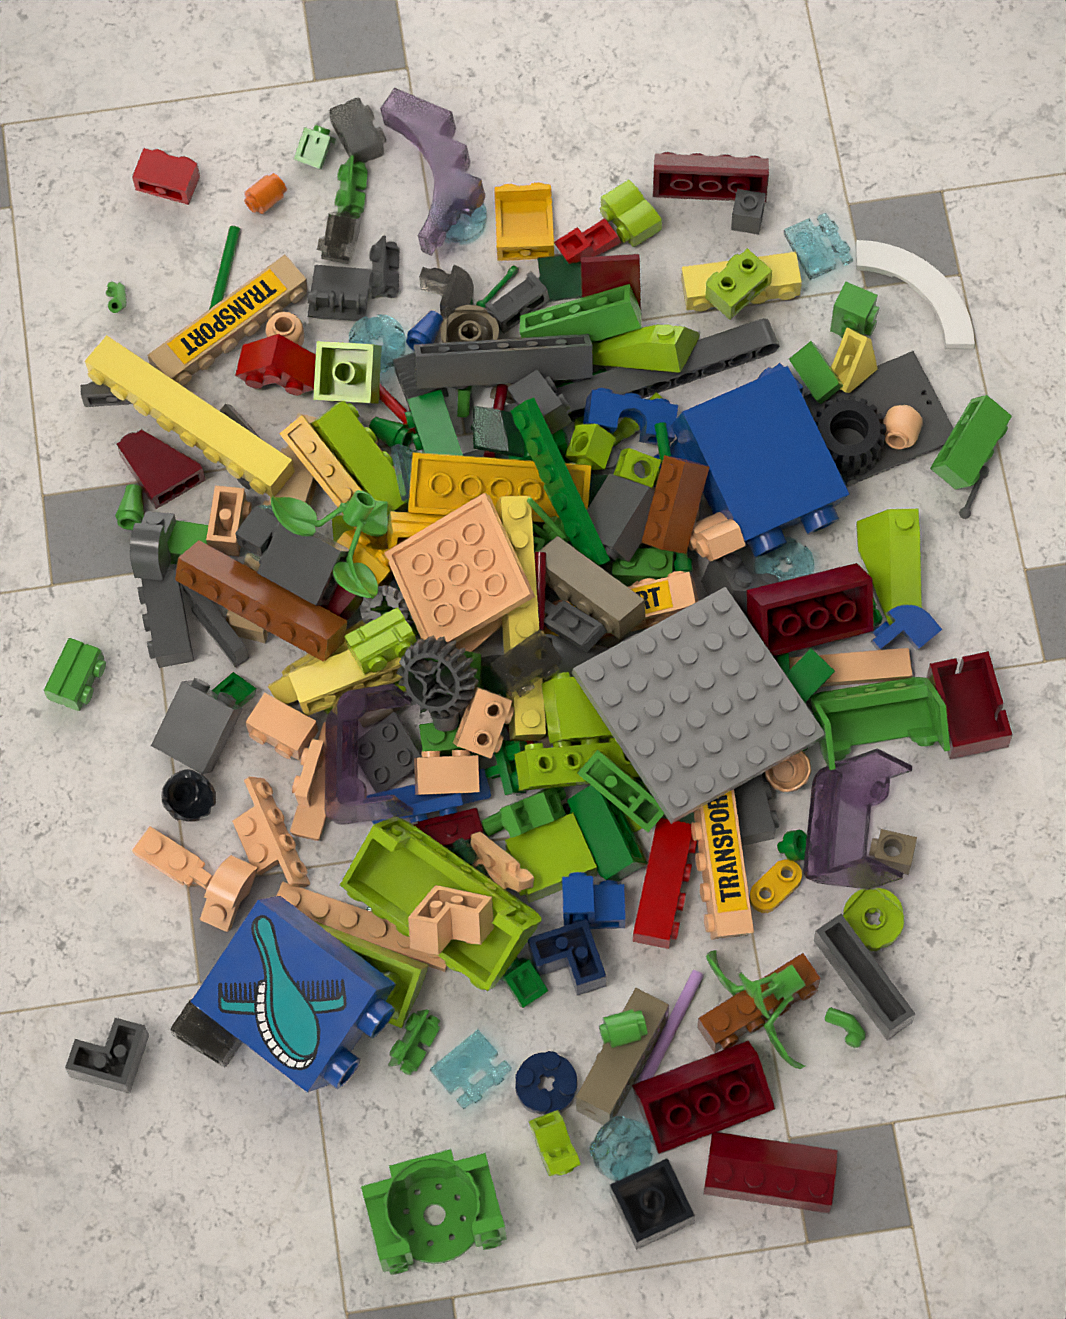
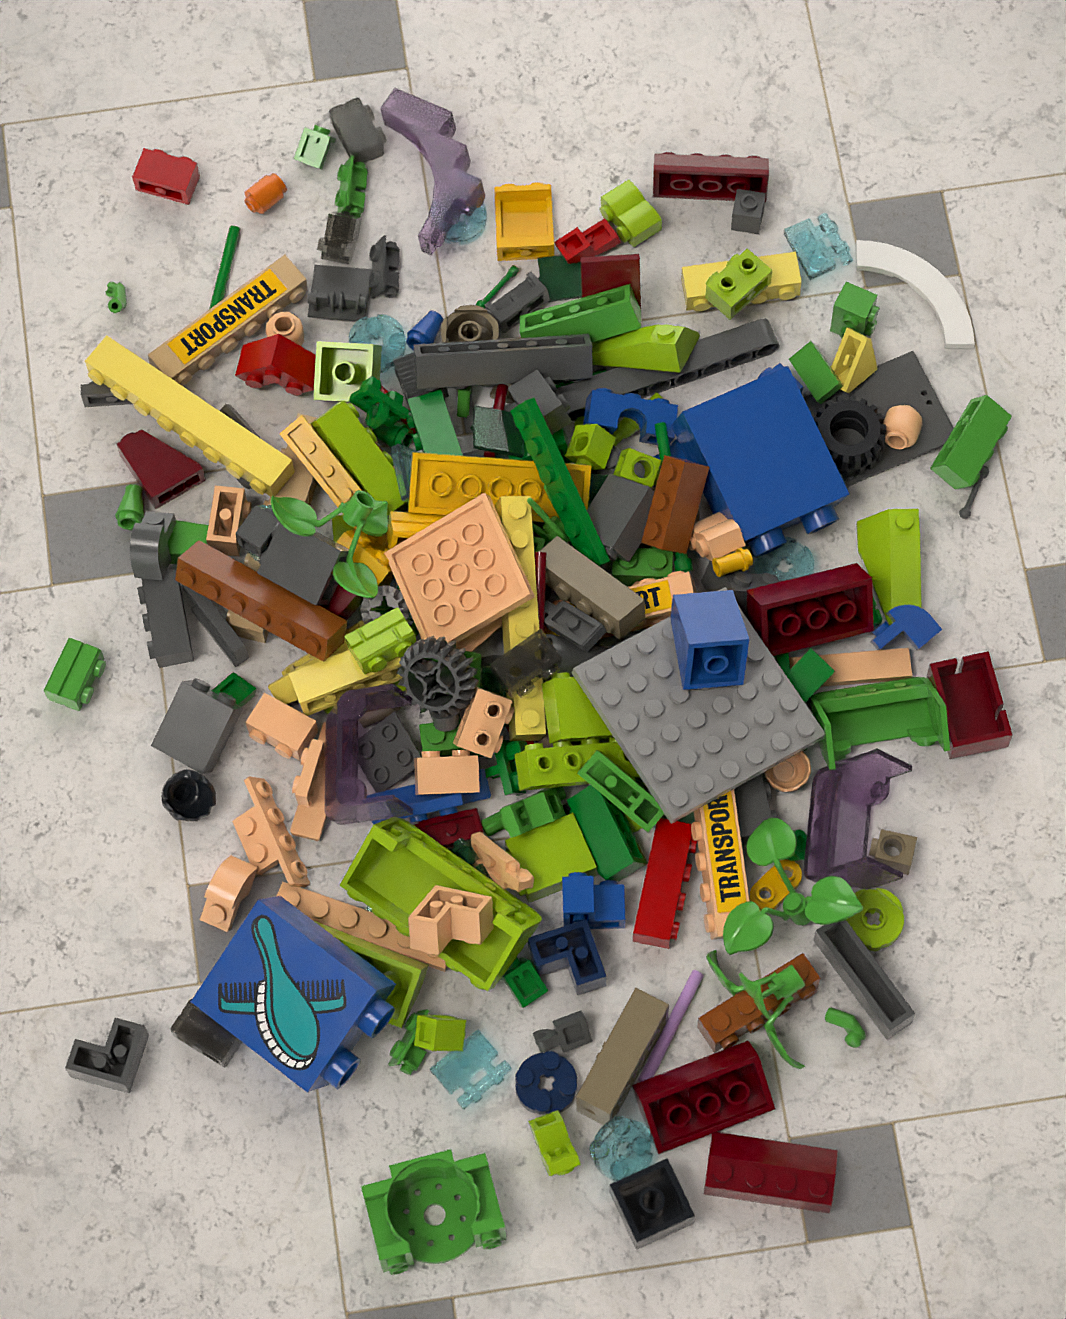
(171, 859): light nougat hinge -> none
(390, 406): none -> green hips
(440, 1032): none -> lime brick
(455, 288): clear smoke brick -> none
(569, 1033): none -> dark grey plate
(623, 1028): bright green brick -> none
(709, 639): none -> blue slope
(732, 562): none -> yellow pin
(830, 901): none -> bright green plant

